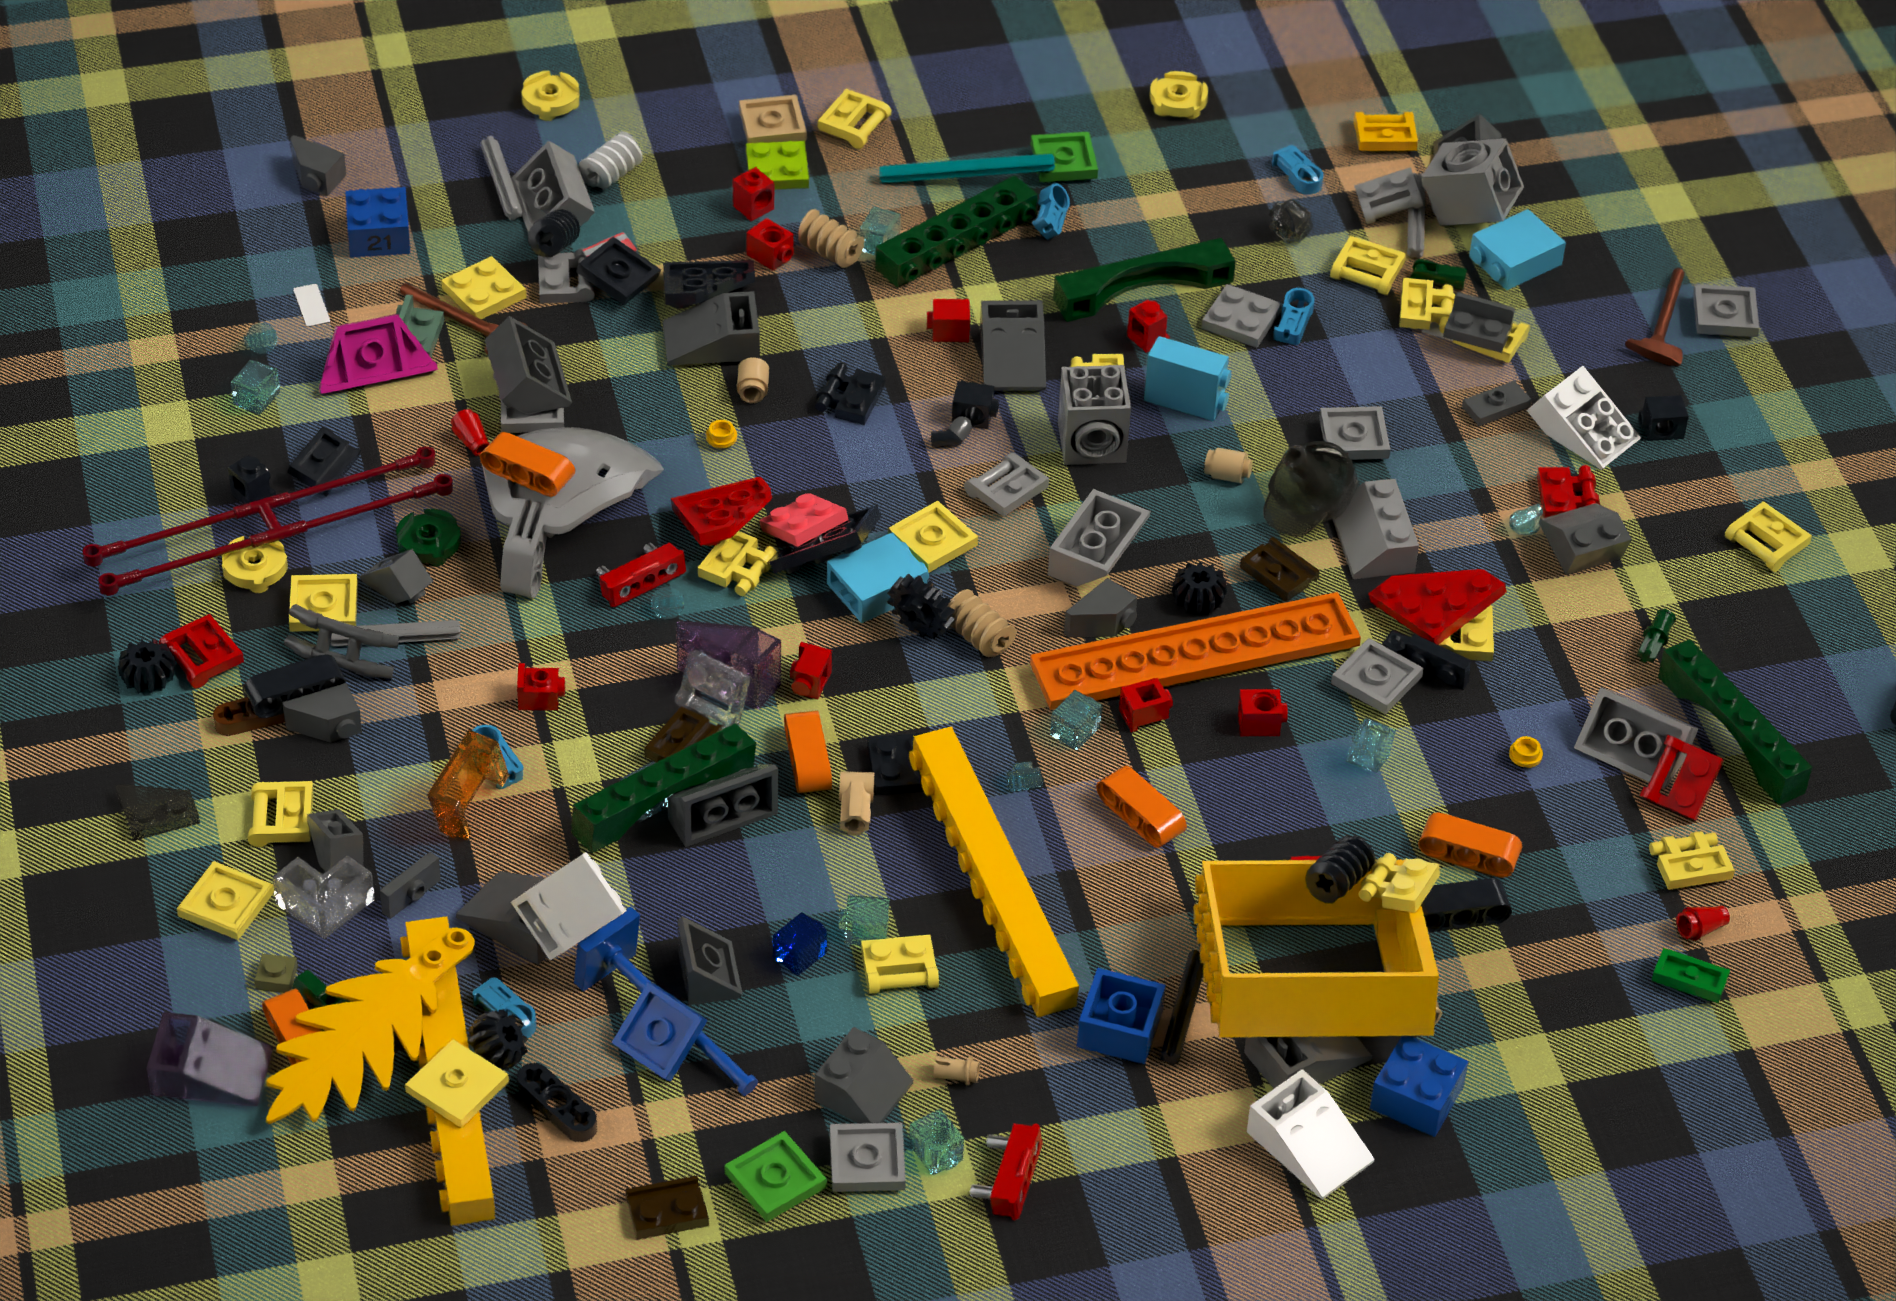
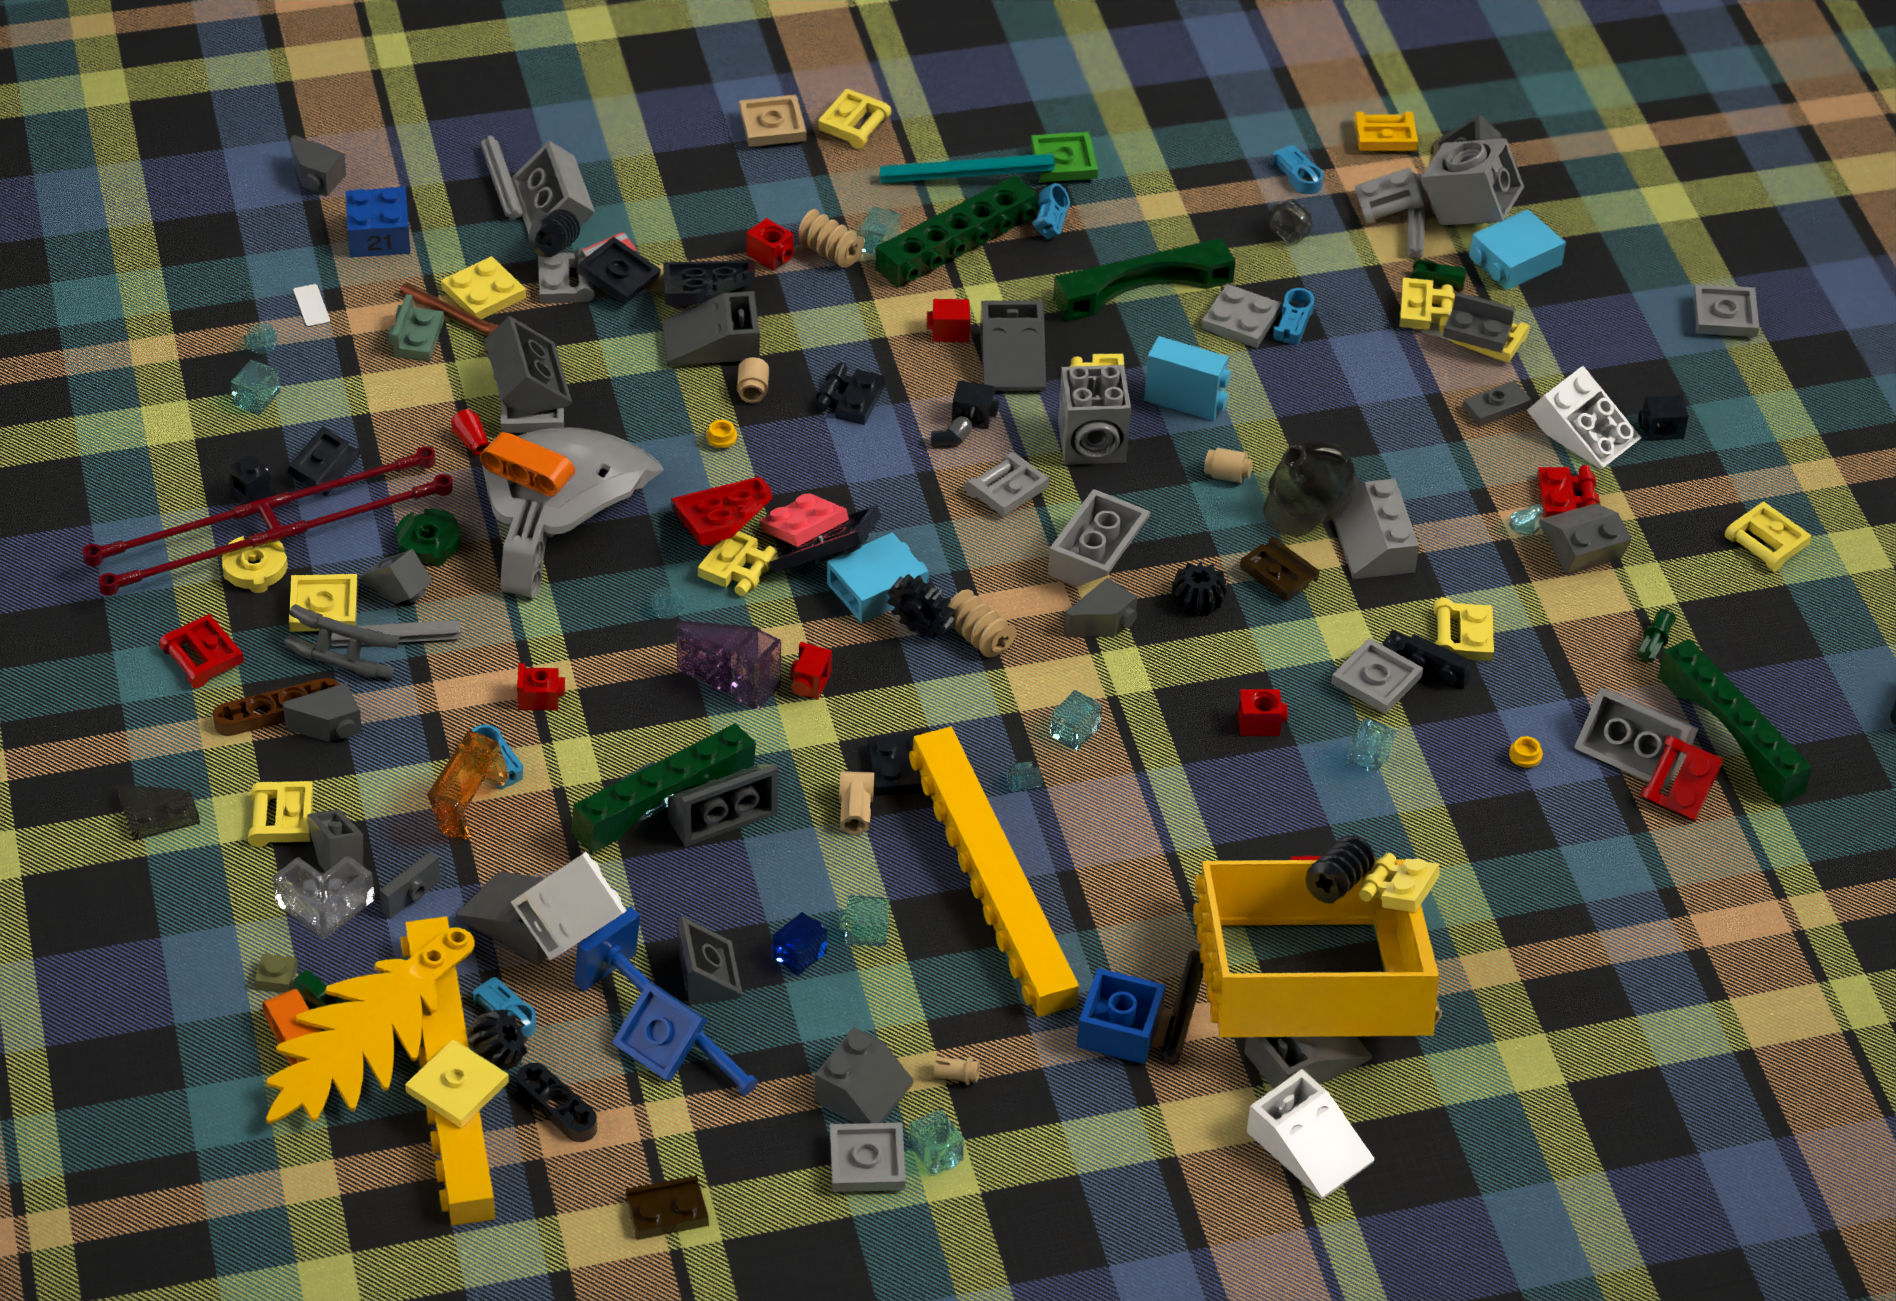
(146, 665): black gear -> none
(206, 1062): clear purple slope -> none
(225, 900): light yellow plate -> none
(271, 688): black beam -> none
(373, 353): dark pink wing -> none
(562, 97): light yellow plate -> none
(611, 161): white piece -> none
(641, 573): red piece -> none
(678, 733): dark brown plate -> none
(716, 681): clear plate -> none
(753, 194): red brick -> none
(775, 1176): bright green plate -> none
(781, 162): lime plate -> none
(808, 751): orange beam -> none
(897, 957): light yellow plate -> none
(935, 535): light yellow plate -> none
(1015, 1170): red piece -> none
(1141, 806): orange beam -> none
(1144, 703): red brick -> none
(1146, 319): red brick -> none
(1188, 104): light yellow plate -> none
(1197, 649): orange plate -> none
(1357, 431): light grey plate -> none
(1370, 258): light yellow plate -> none
(1419, 1085): blue brick -> none
(1437, 602): red plate -> none
(1466, 905): black beam -> none
(1470, 845): orange beam -> none
(1655, 347): copper piece -> none
(1690, 975): green plate -> none
(1692, 867): light yellow plate -> none
(1699, 921): red cone -> none

